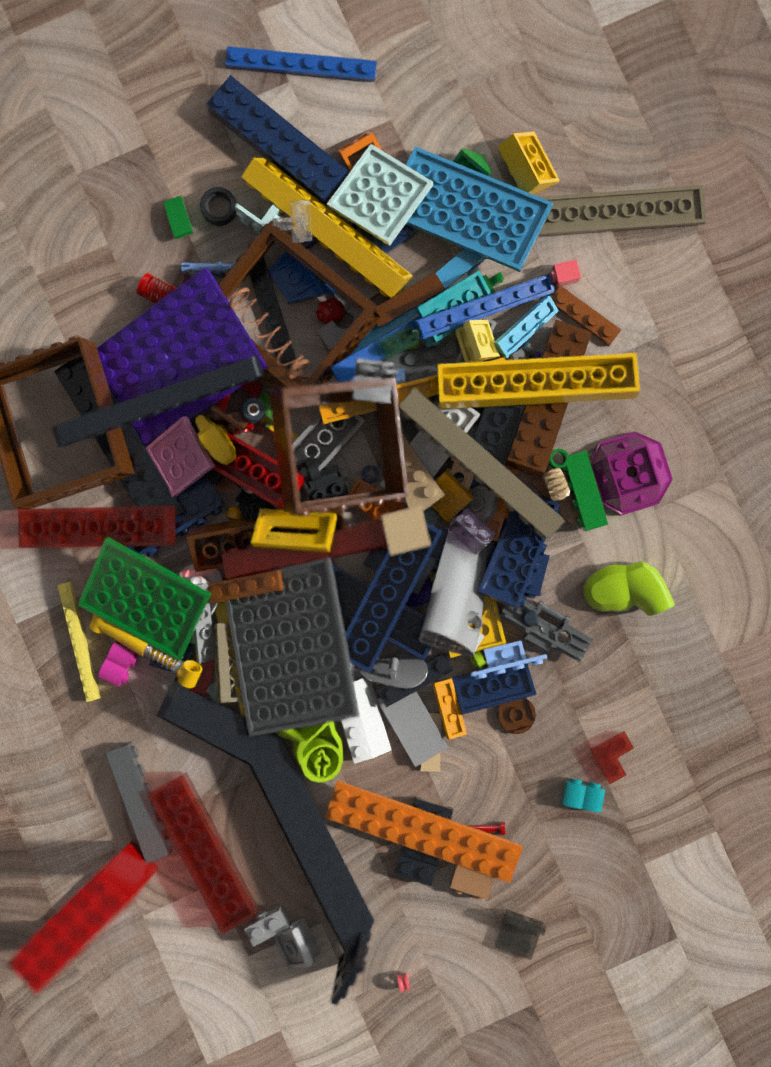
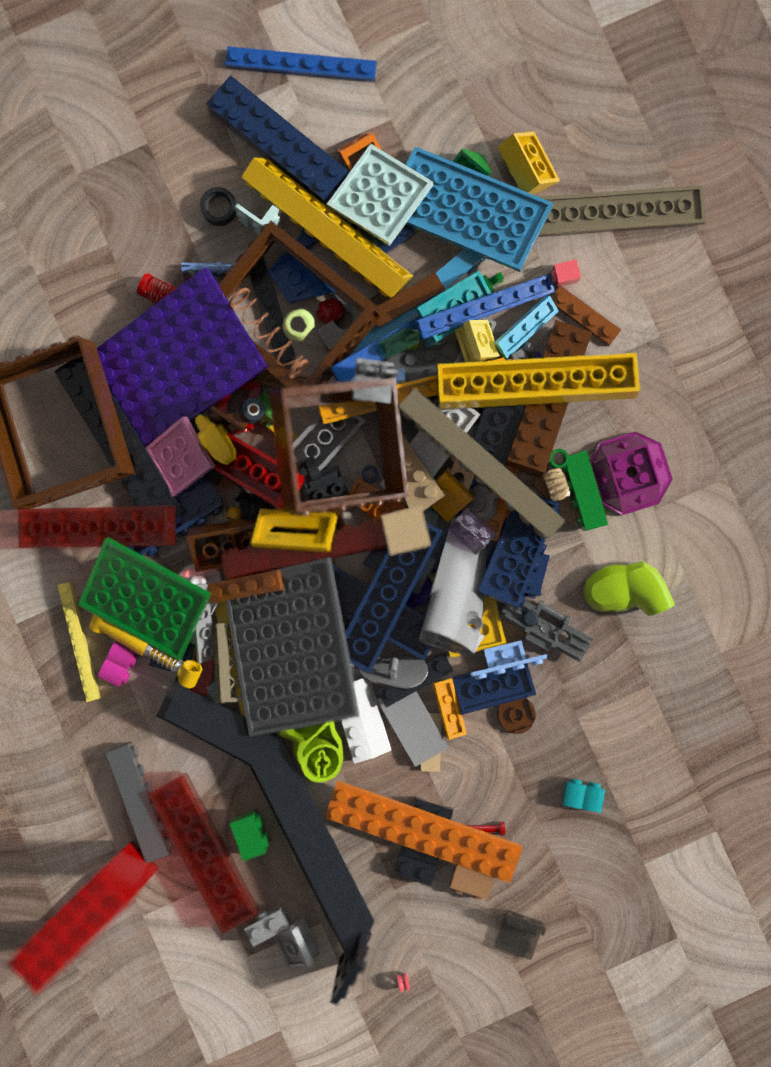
(157, 402): black beam -> none
(178, 217): green slope -> none
(250, 834): none -> green brick
(298, 222): clear bracket -> none
(309, 321): none -> yellowish green piece
(478, 660): lime plate -> none
(607, 756): clear red plate -> none

